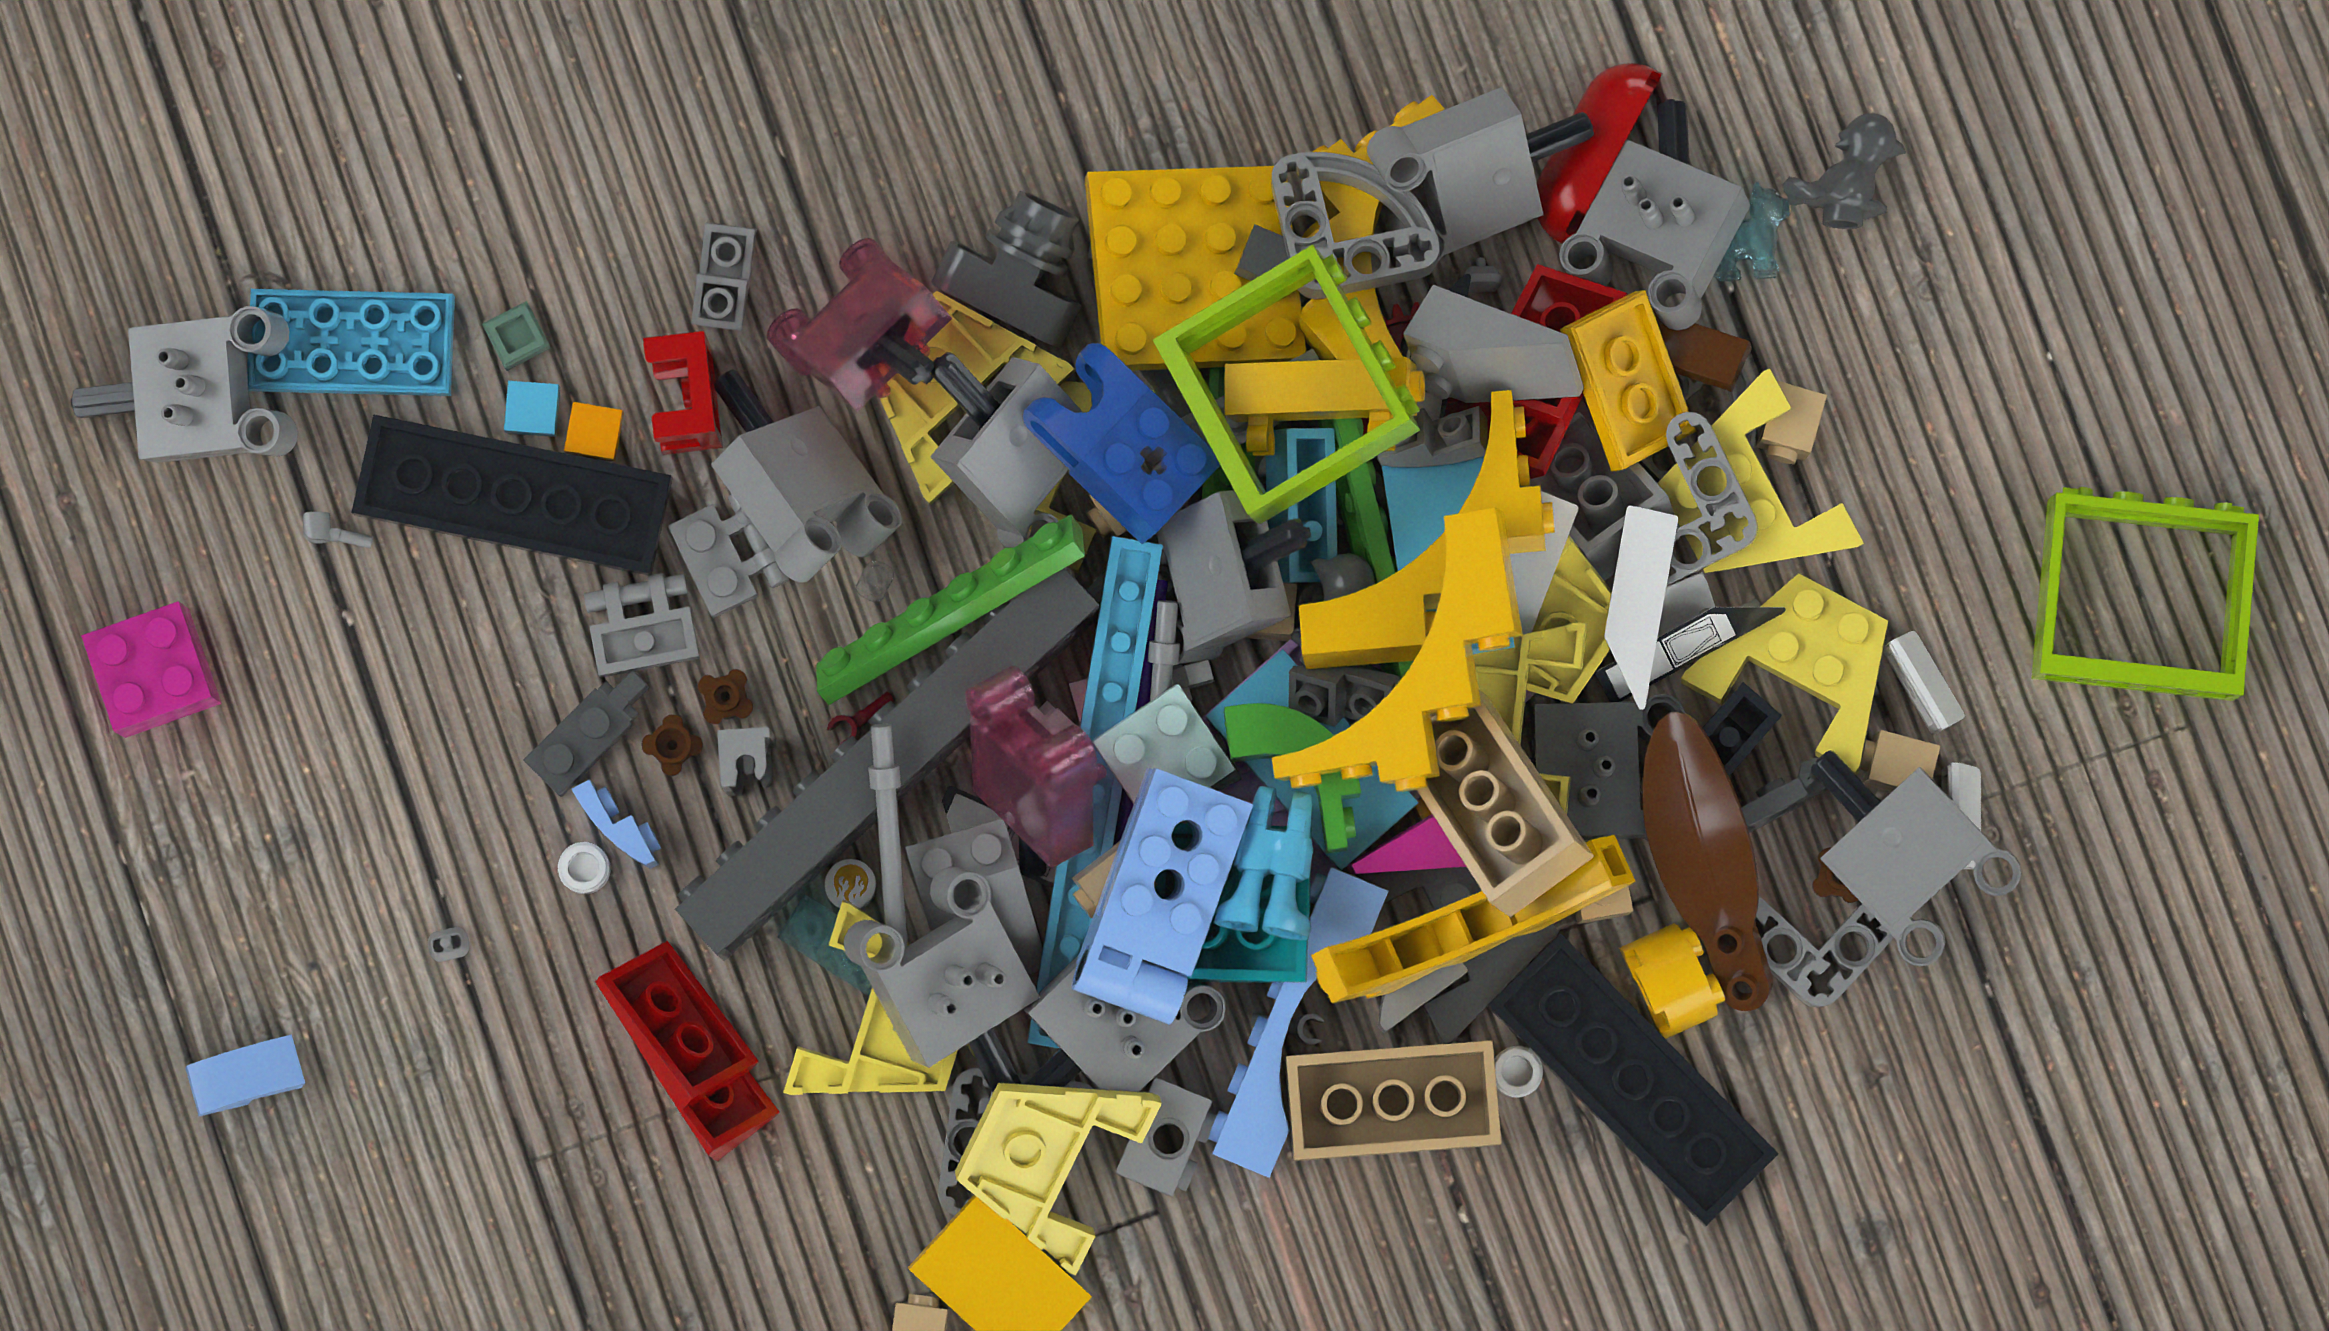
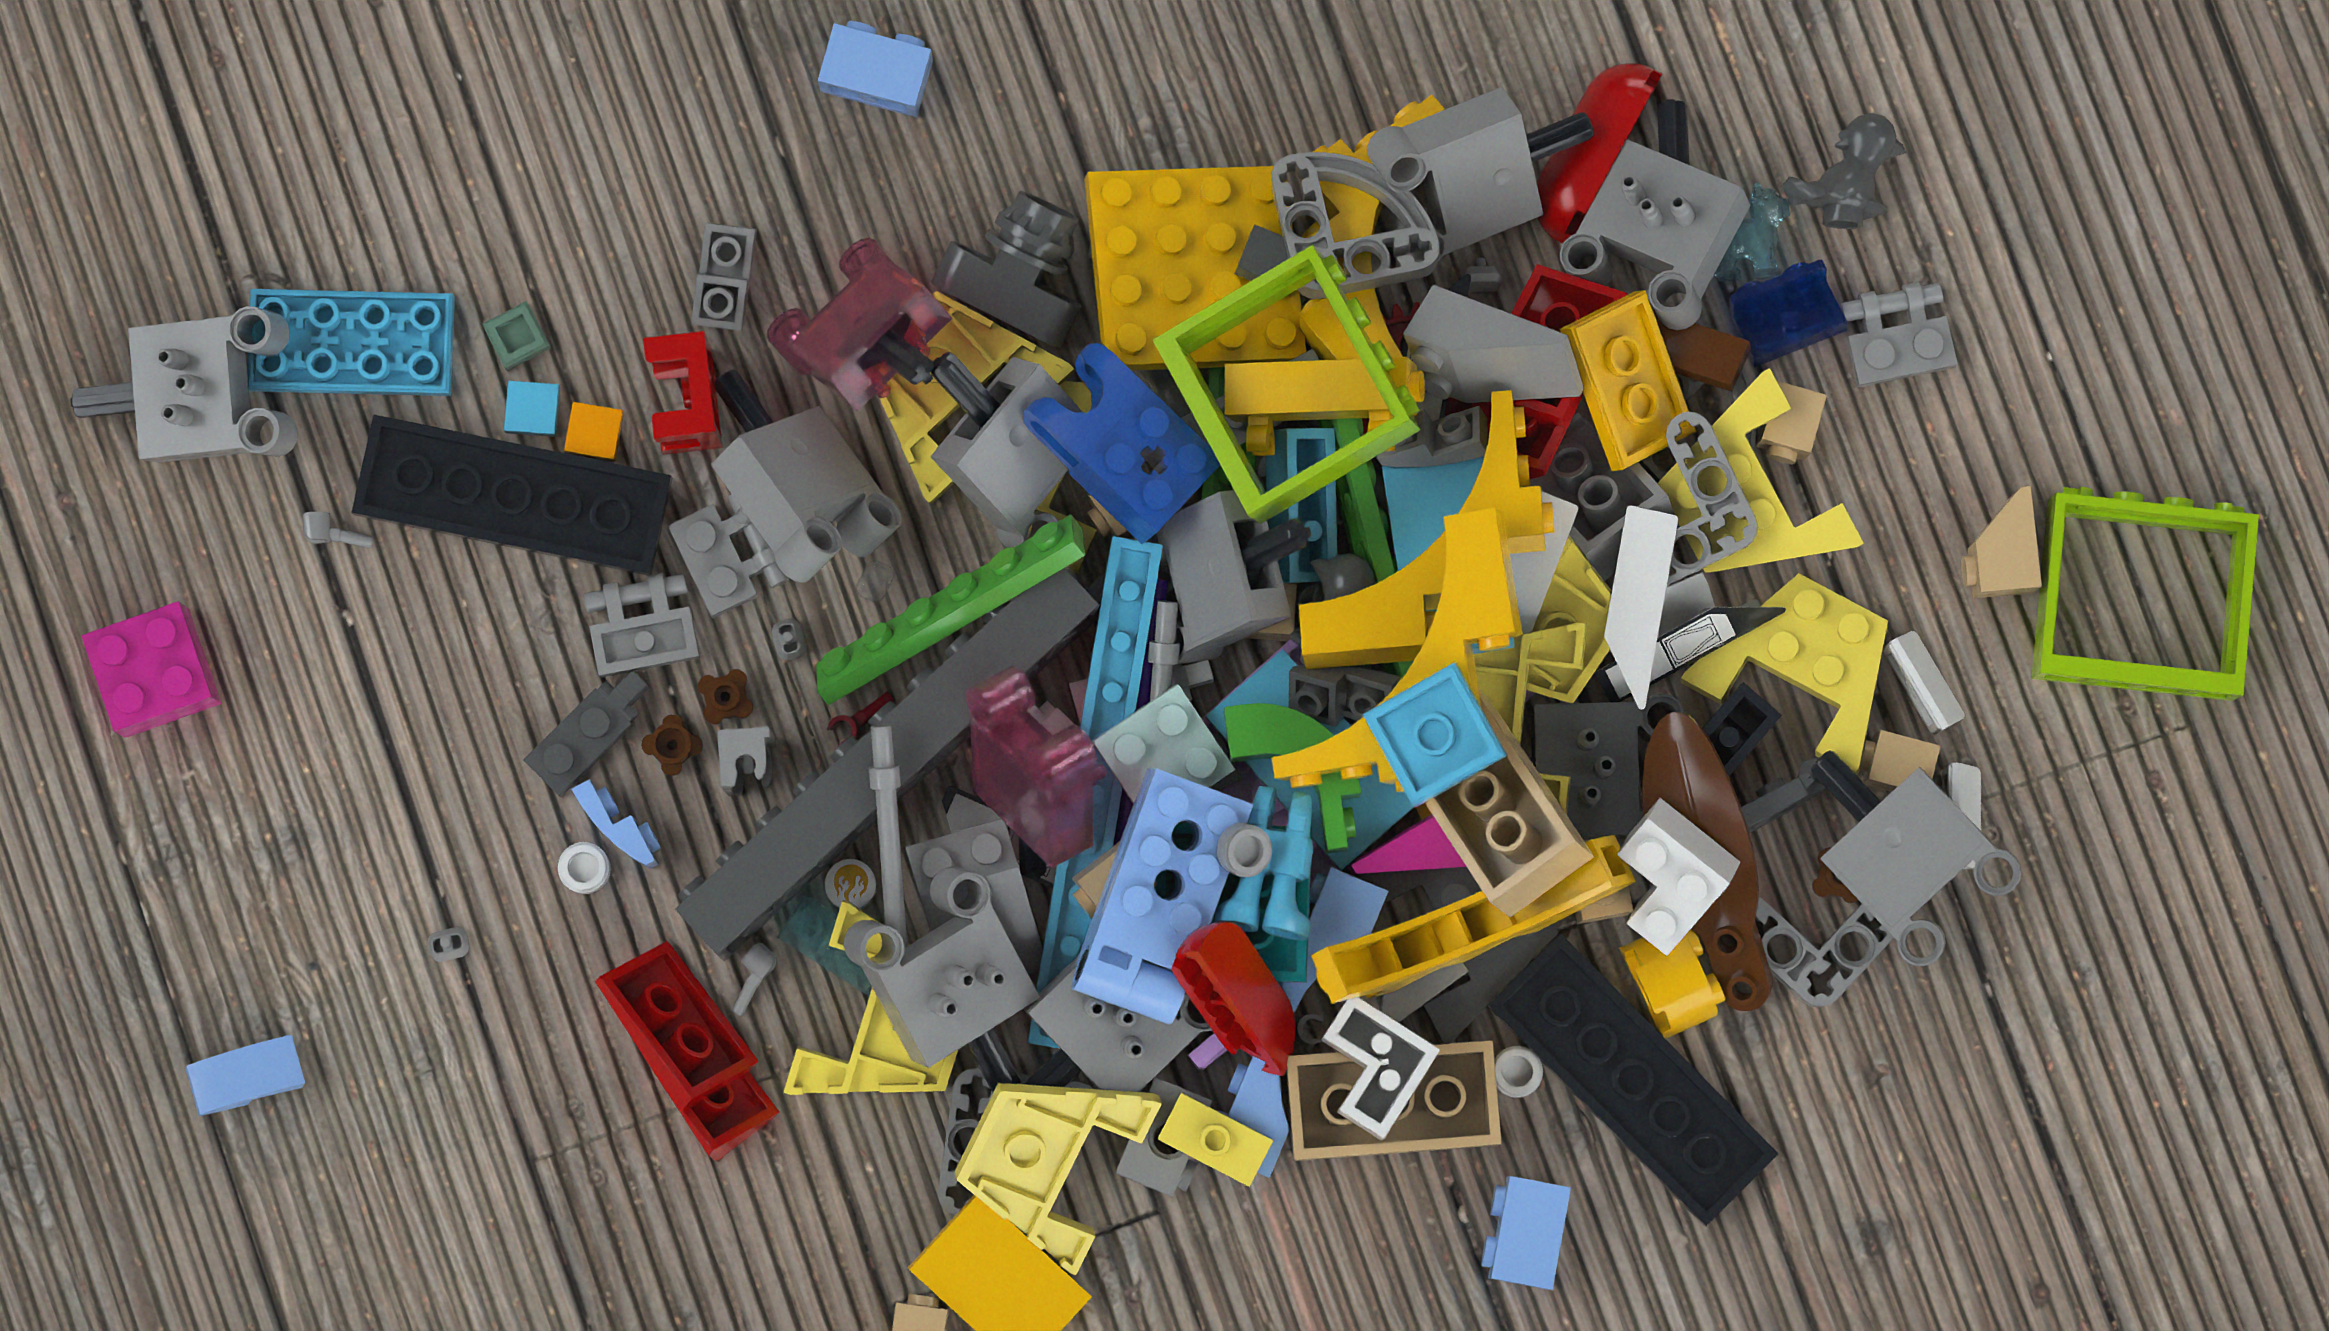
(761, 963): none -> light grey hand
(789, 639): none -> light grey rock
(875, 68): none -> light blue brick
(1206, 1052): none -> lavender tile
(1215, 1139): none -> light yellow plate
(1237, 994): none -> red brick
(1244, 849): none -> light grey tile
(1392, 1063): none -> white brick
(1434, 734): none -> medium azure tile
(1526, 1232): none -> light blue brick
(1685, 874): none -> white brick
(1786, 312): none -> clear blue bracket
(1899, 350): none -> light grey plate
(2005, 552): none -> tan slope

